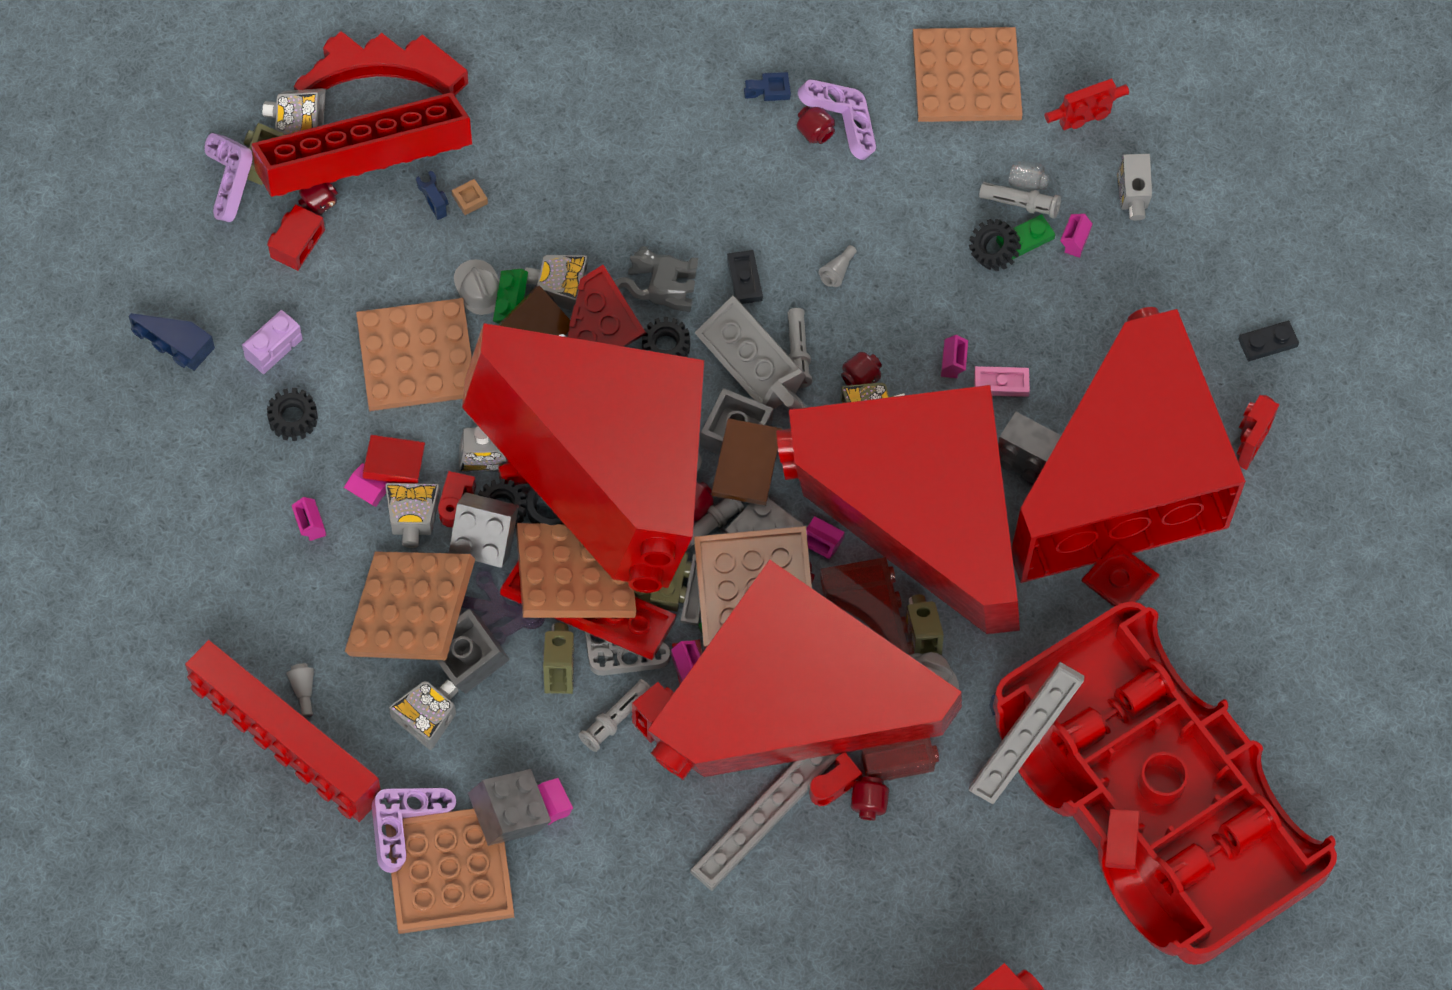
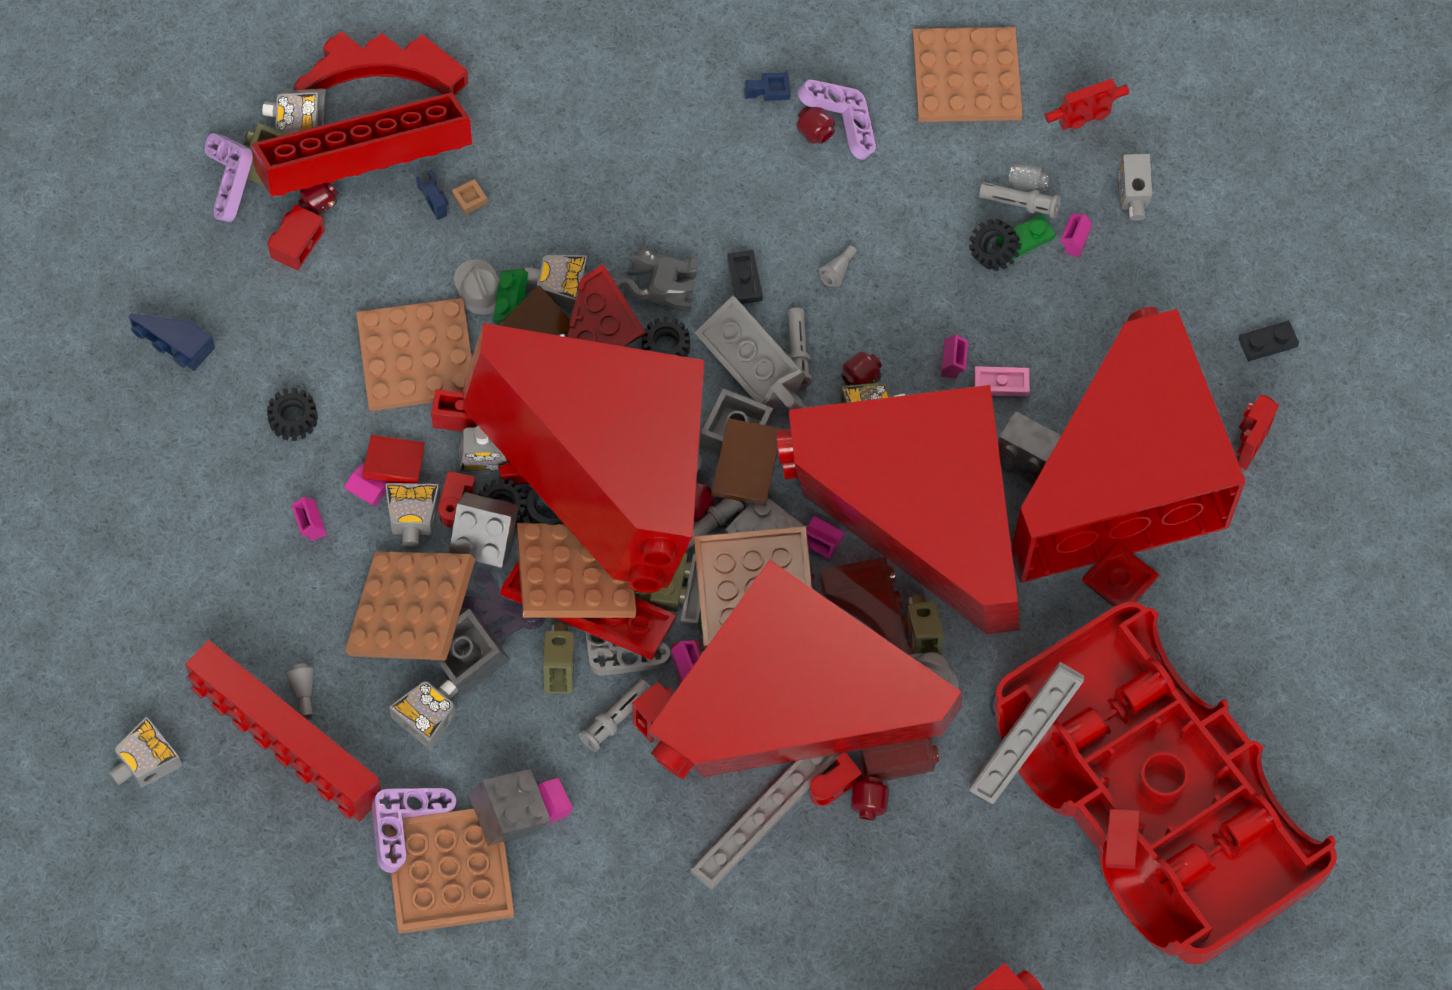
(144, 756): none -> light grey torso
(272, 342): lavender brick -> none
(448, 411): none -> red brick

